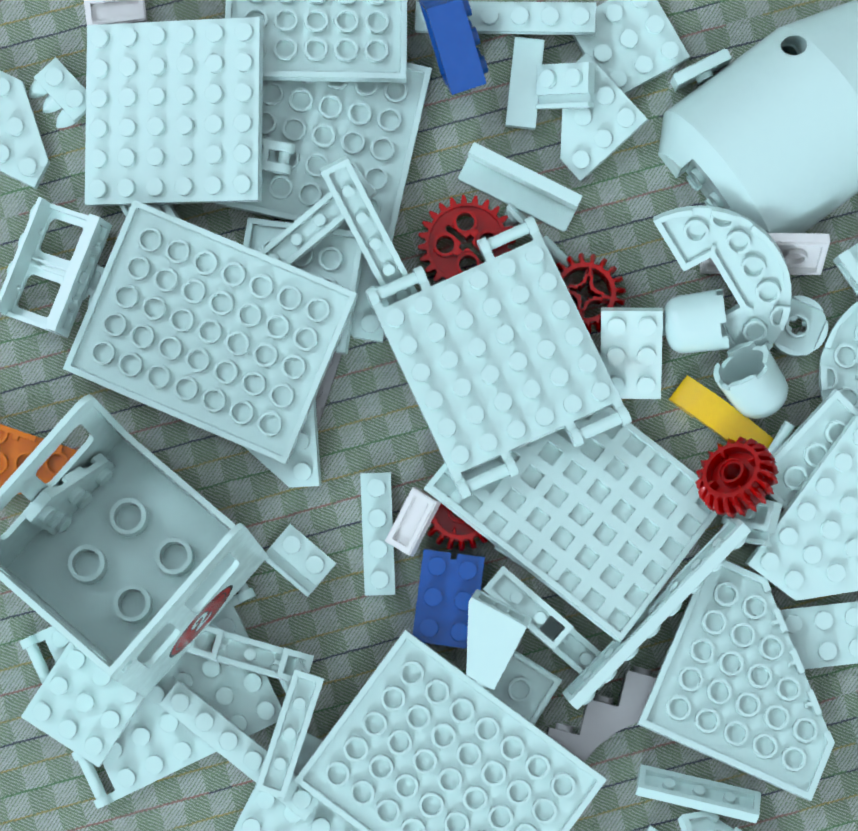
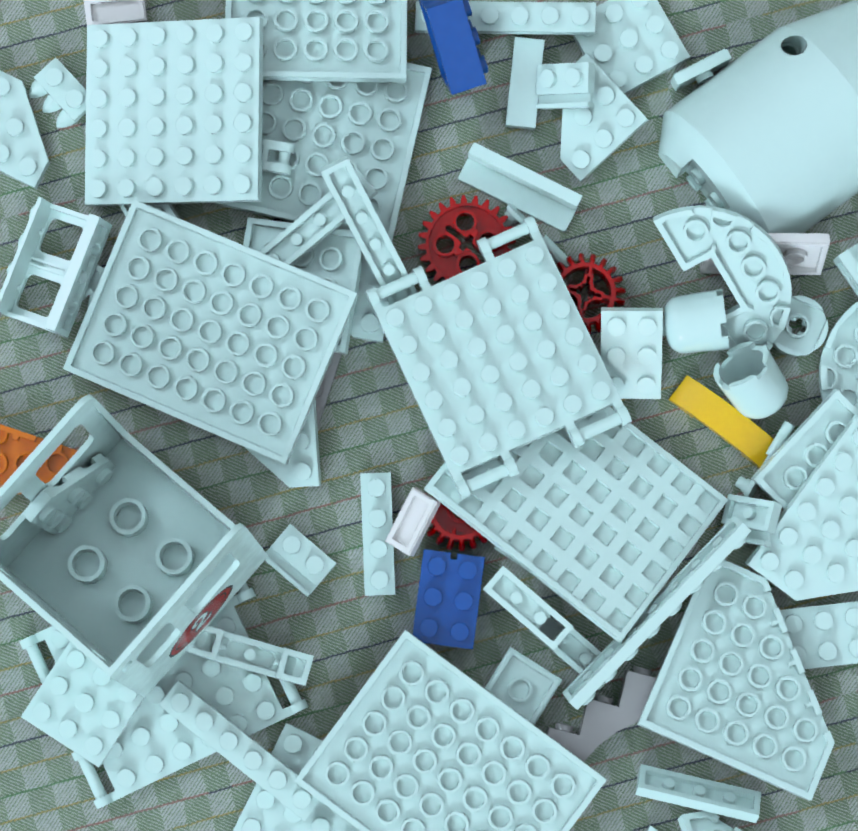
(289, 733): light aqua plate -> none
(492, 637): light aqua slope -> none
(737, 477): red gear -> none

